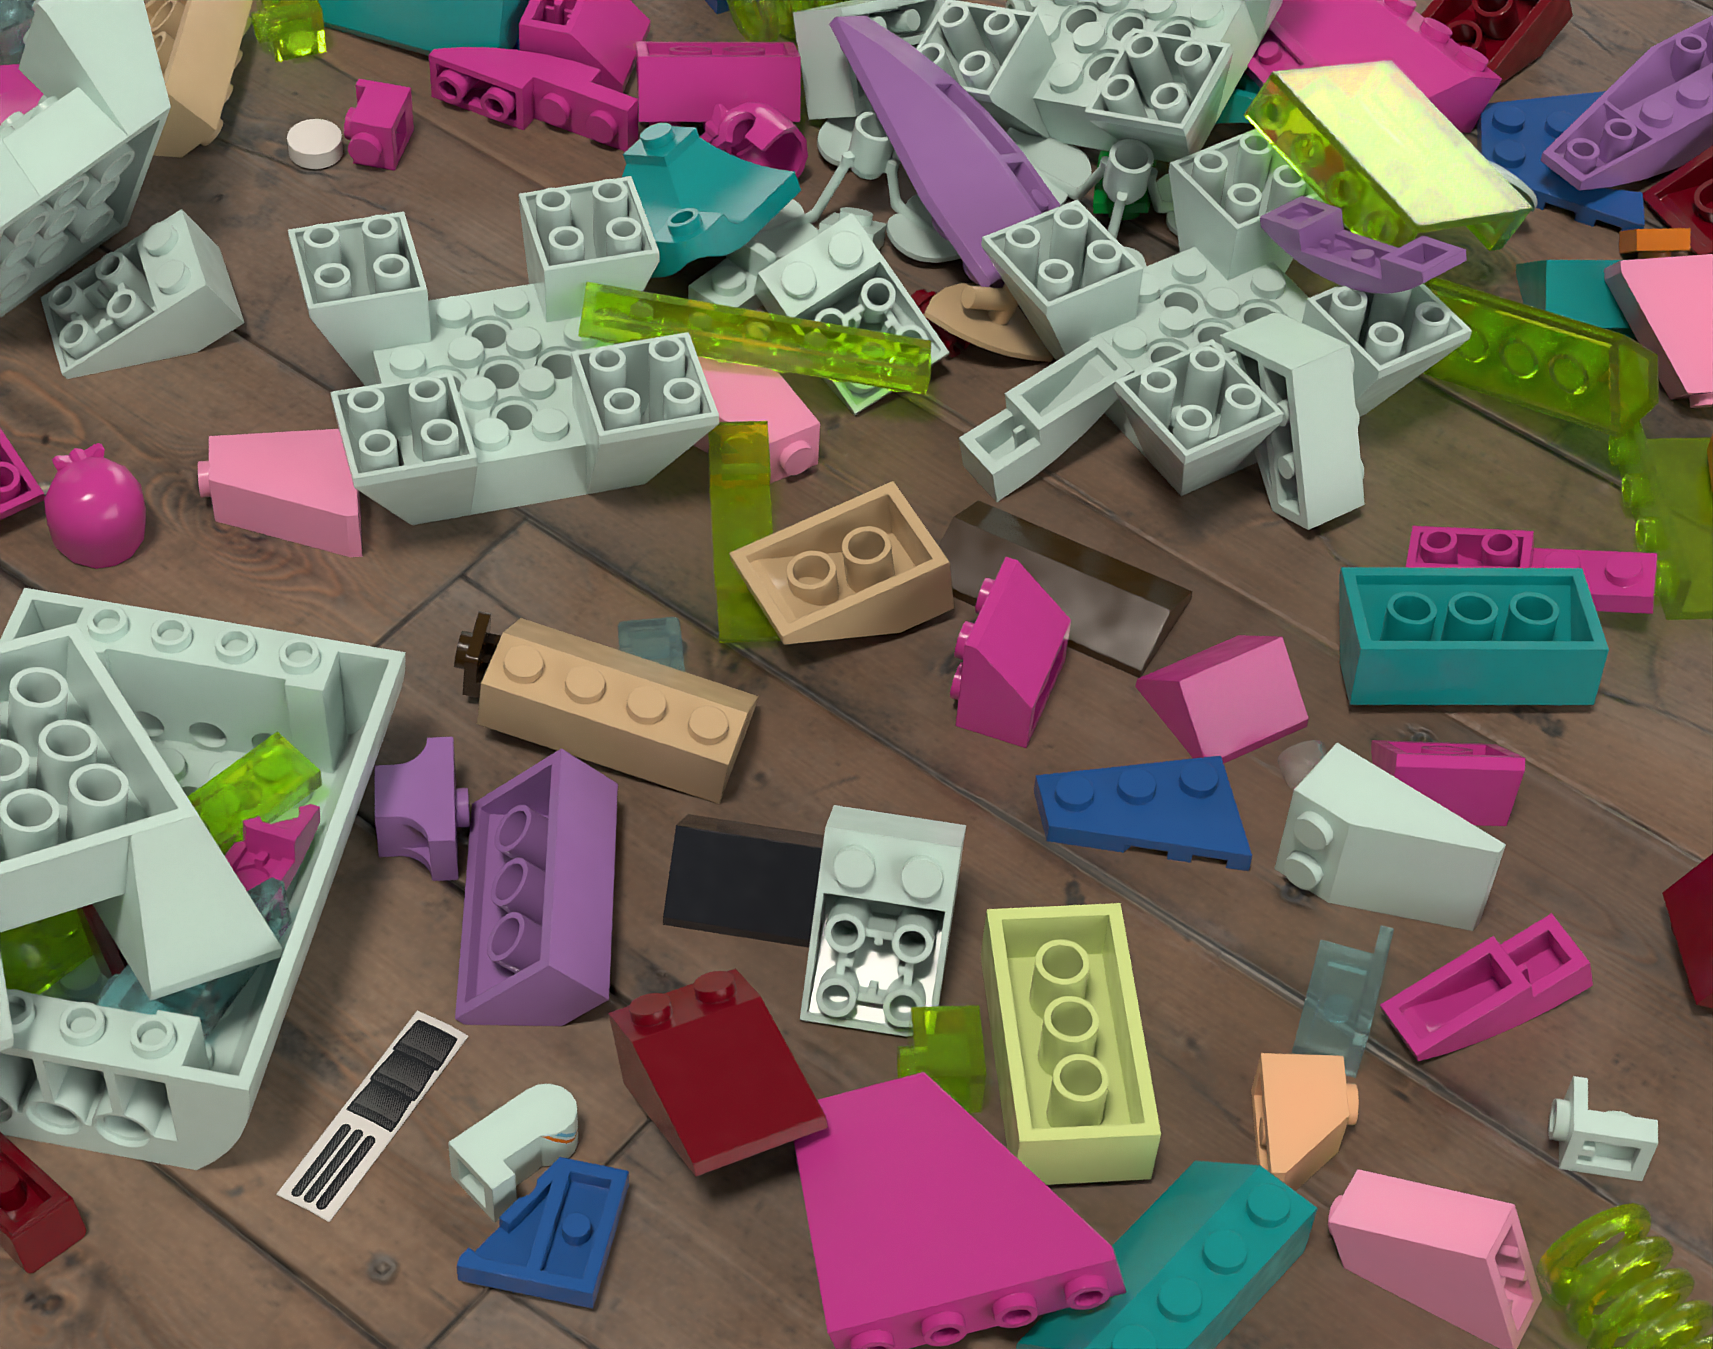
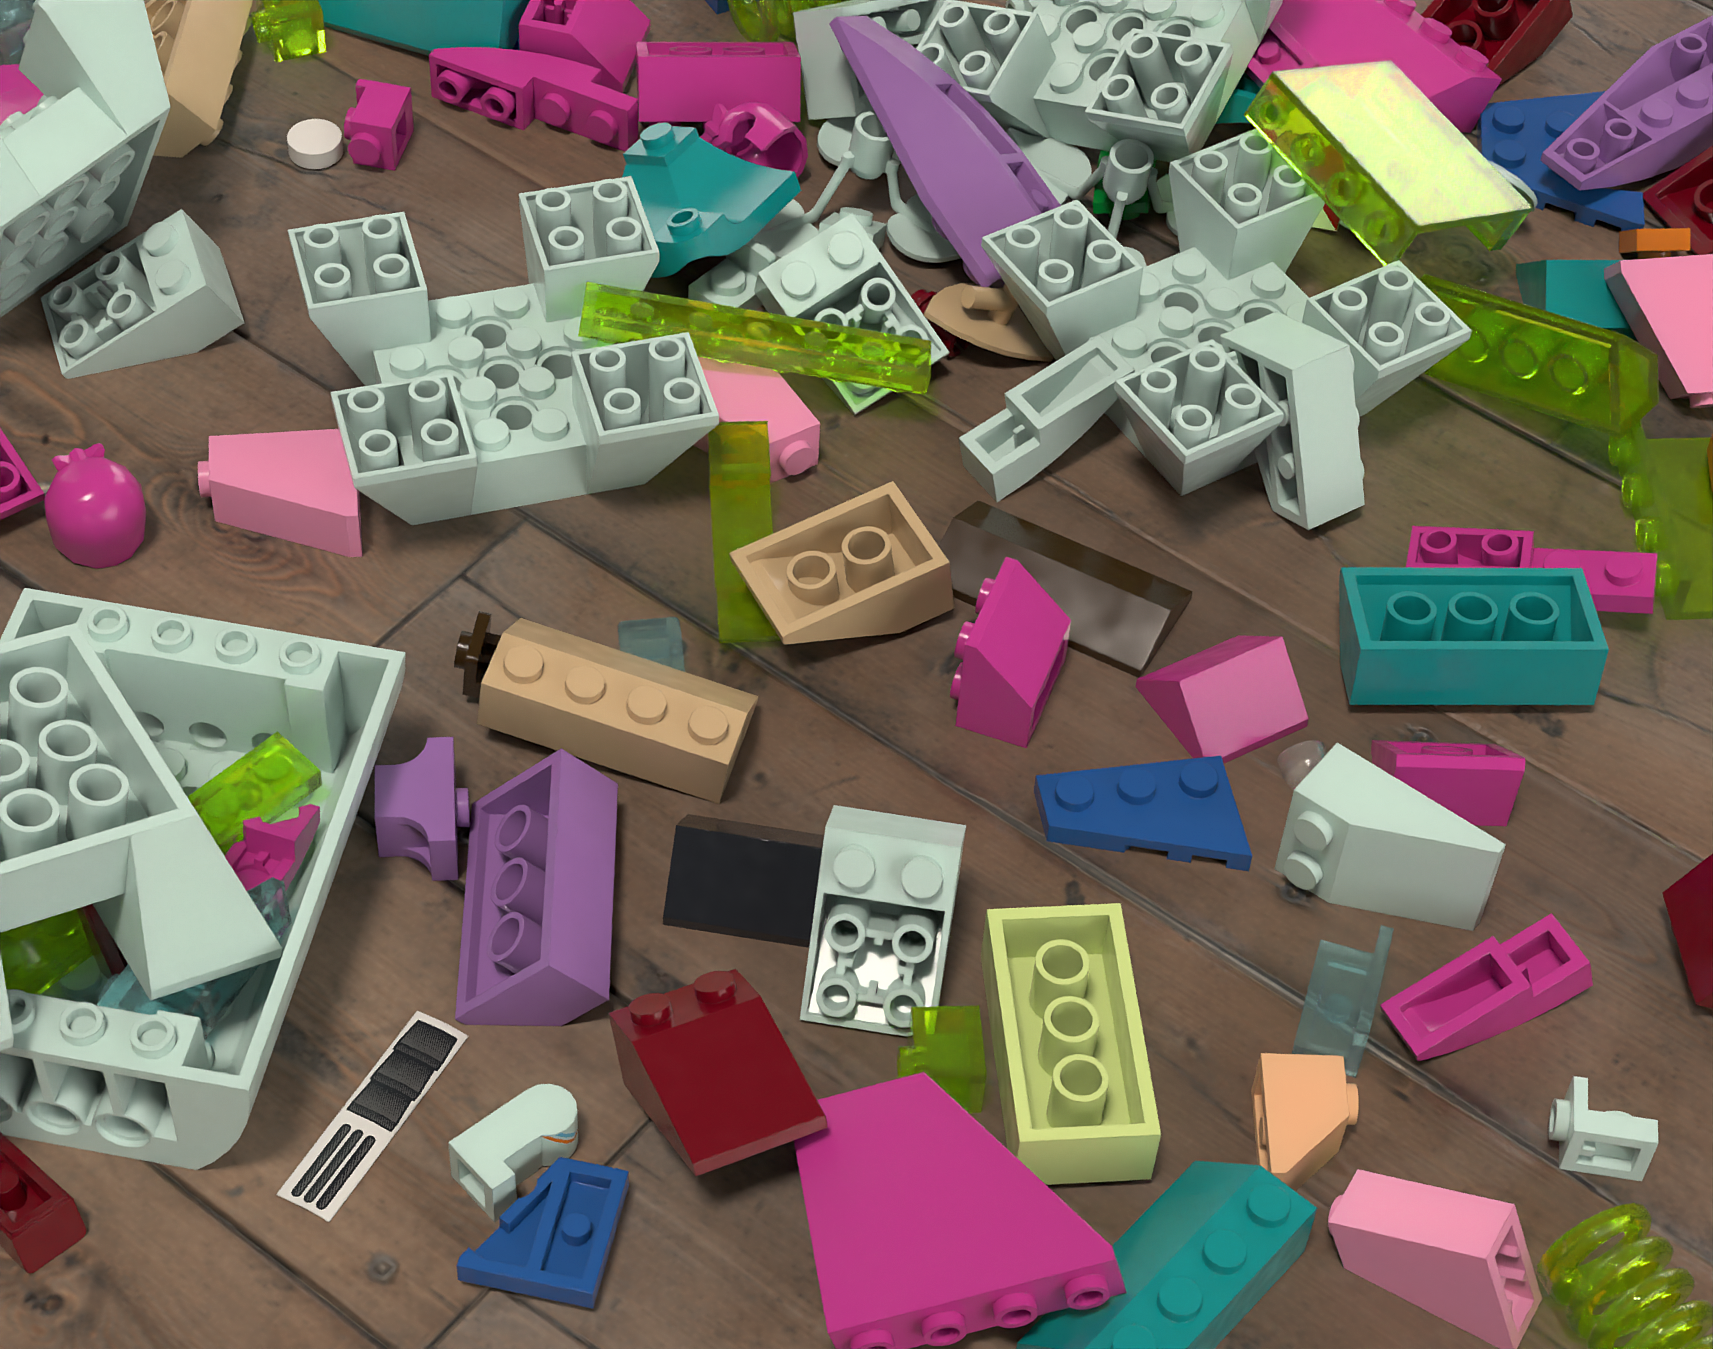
(1316, 239): medium lavender slope -> none

